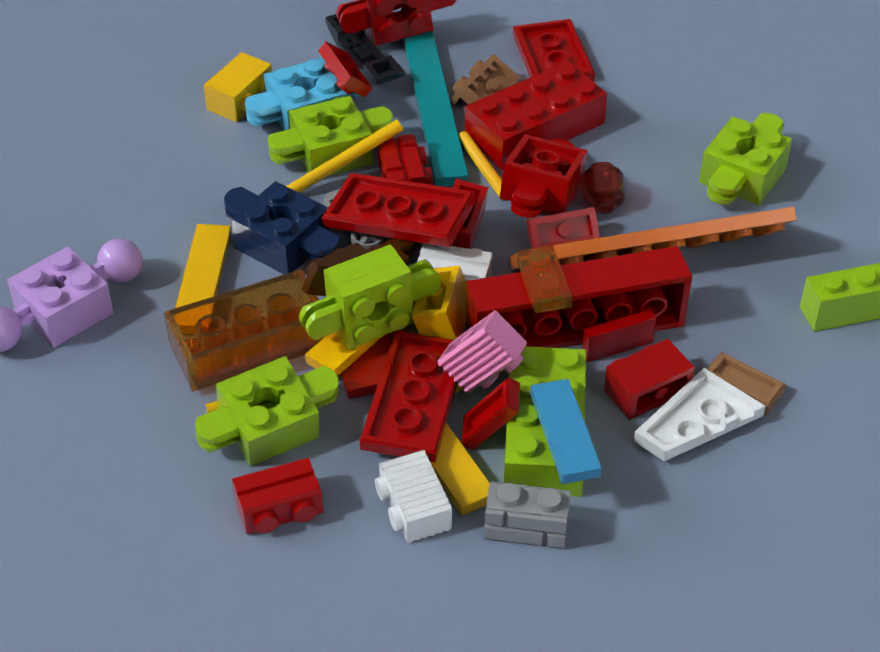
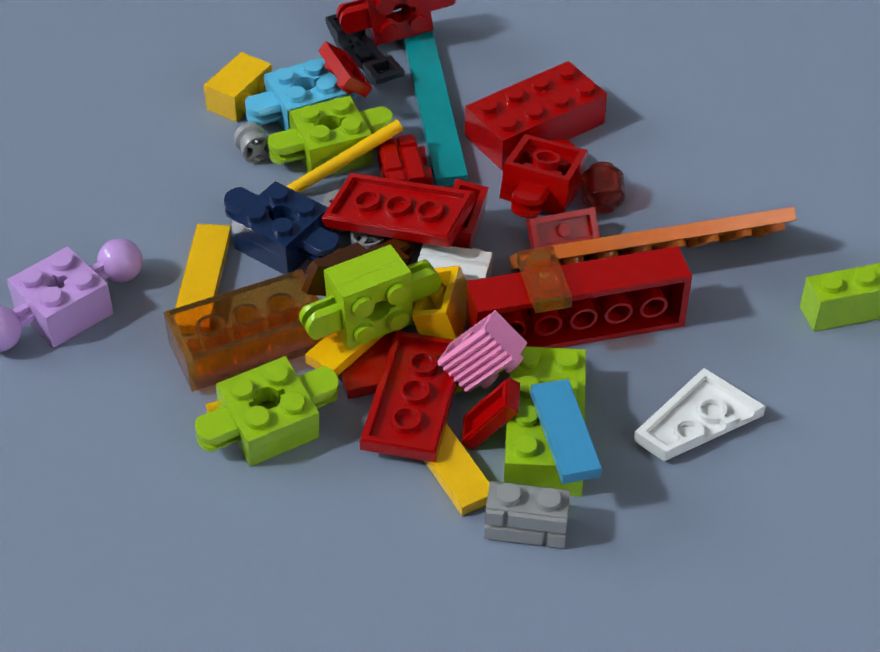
(252, 142): none -> light grey wheel
(278, 496): red brick -> none
(414, 495): white brick -> none
(481, 161): yellow bar -> none
(485, 80): medium nougat bracket -> none
(551, 44): red tile -> none
(619, 335): red tile -> none
(647, 378): red brick -> none
(745, 159): lime brick -> none
(748, 380): medium nougat tile -> none

